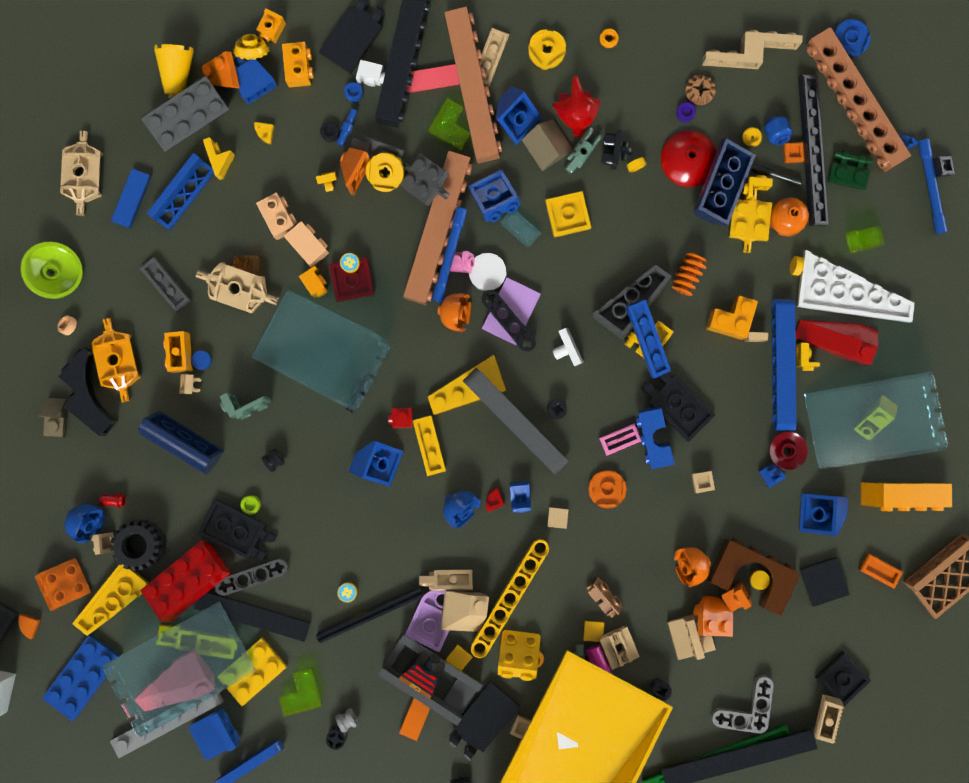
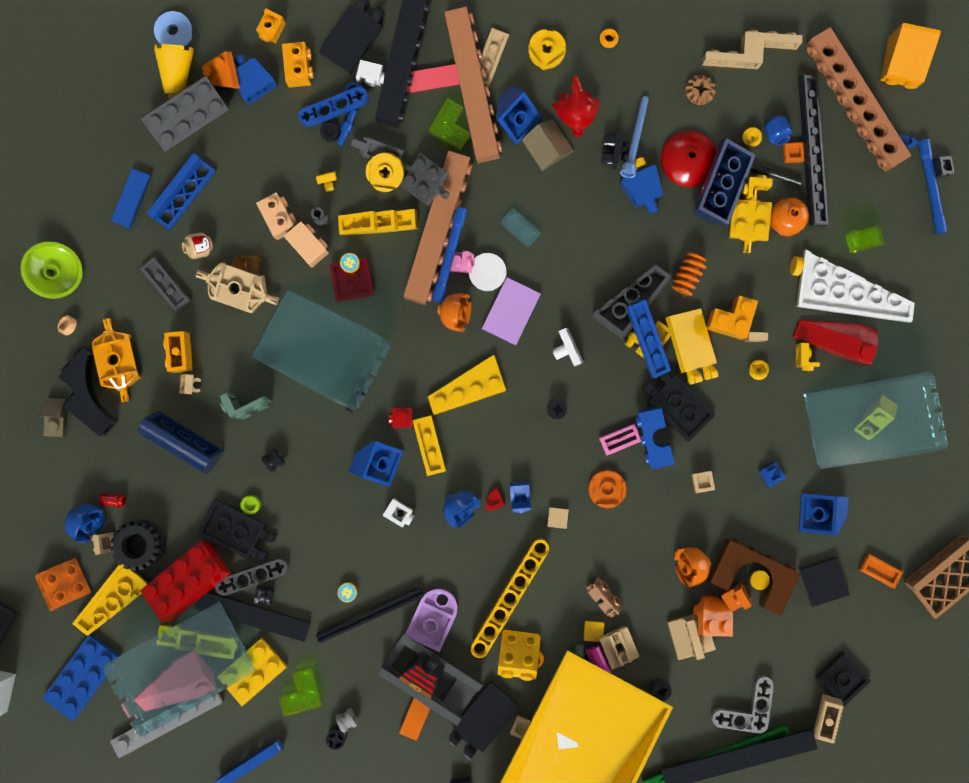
(28, 625): orange tile -> none
(83, 187): tan plate -> none
(169, 20): none -> light blue tile
(197, 245): none -> tan head
(201, 360): blue tile -> none
(215, 734): blue bracket -> none
(219, 161): yellow slope -> none
(250, 47): yellow piece -> none
(264, 131): yellow tile -> none
(264, 595): none -> black wheel
(314, 282): light orange brick -> none
(320, 217): none -> dark grey pin
(334, 110): none -> blue beam
(354, 168): orange slope -> none
(378, 222): none -> yellow slope
(391, 513): none -> white brick
(448, 580): tan hinge -> none
(459, 657): yellow tile -> none
(464, 610): tan slope -> none
(494, 196): blue plate -> none
(511, 318): black beam -> none
(515, 421): dark grey beam -> none
(568, 214): yellow plate -> none
(577, 159): sand green hinge -> none
(629, 167): none -> medium blue piece
(644, 189): none -> blue torso
(685, 112): dark purple tile -> none
(692, 345): none -> yellow tile
(758, 369): none -> yellow tile
(783, 364): blue beam -> none
(797, 450): dark red dish -> none
(849, 176): dark green plate -> none
(853, 37): blue tile -> none
(906, 495): light orange wedge -> none
(909, 55): none -> light orange slope

